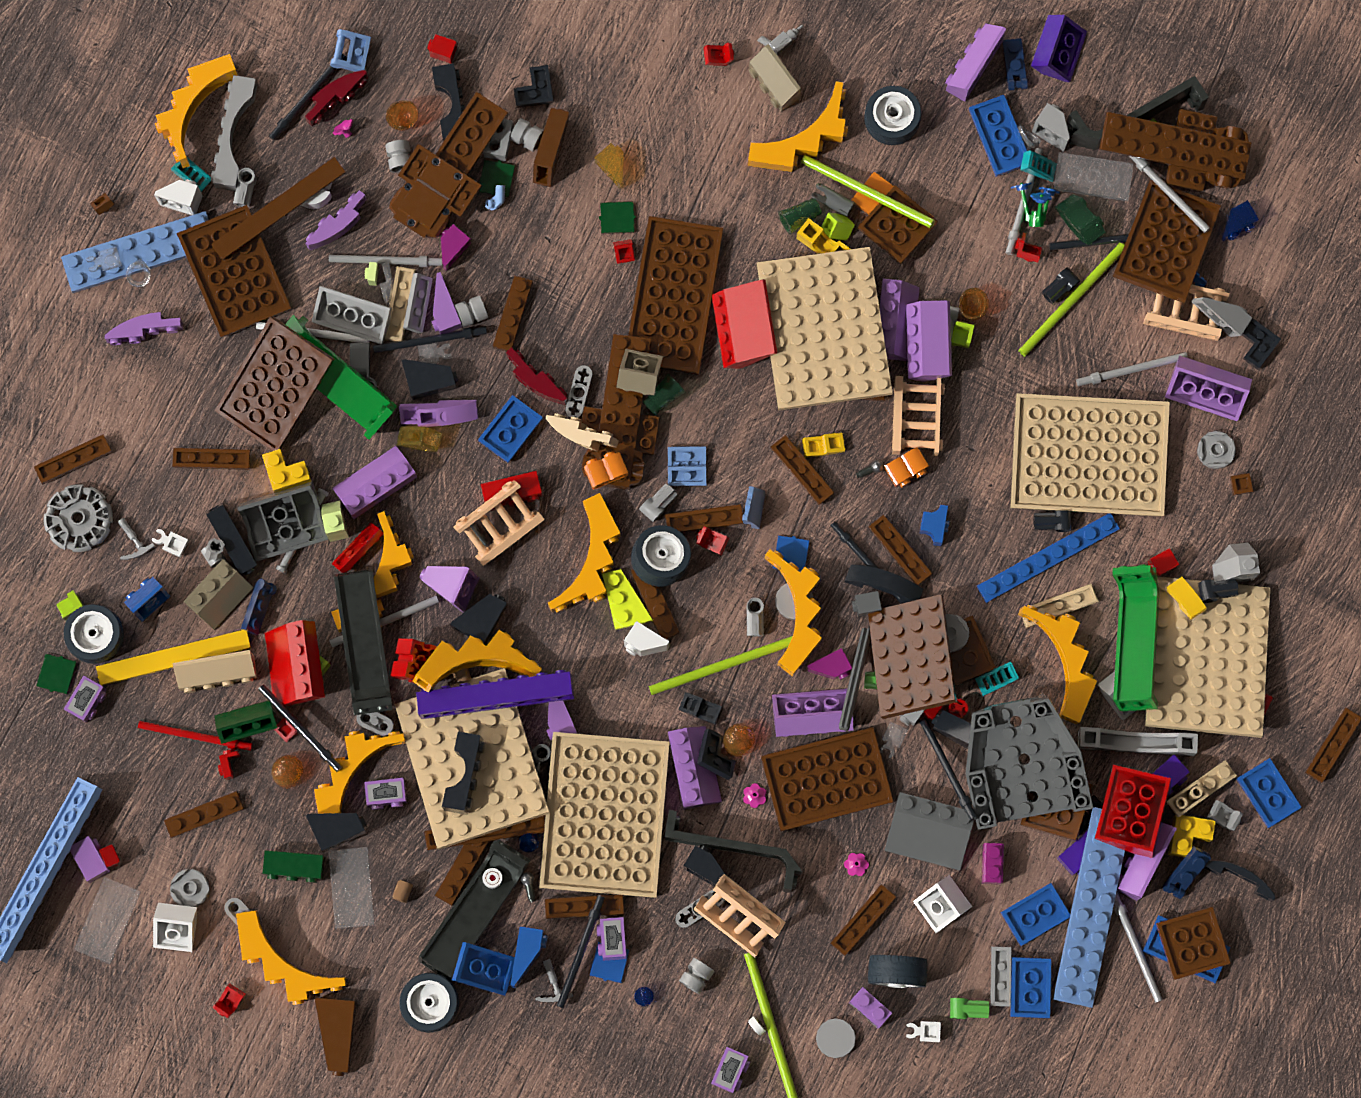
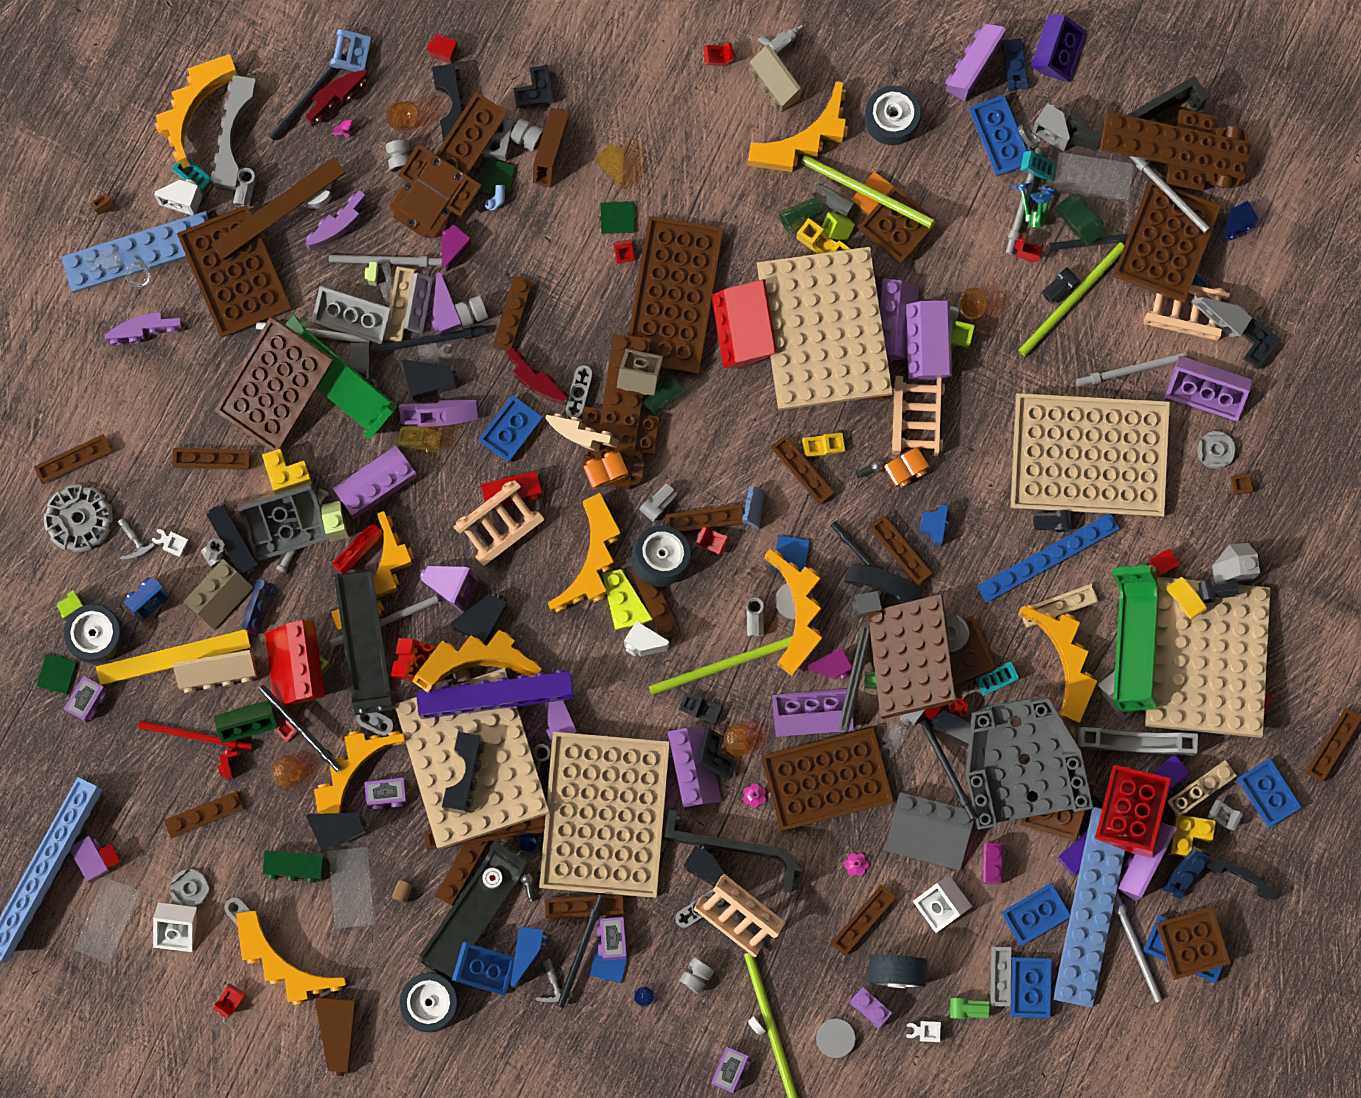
(687, 466): medium blue slope -> none

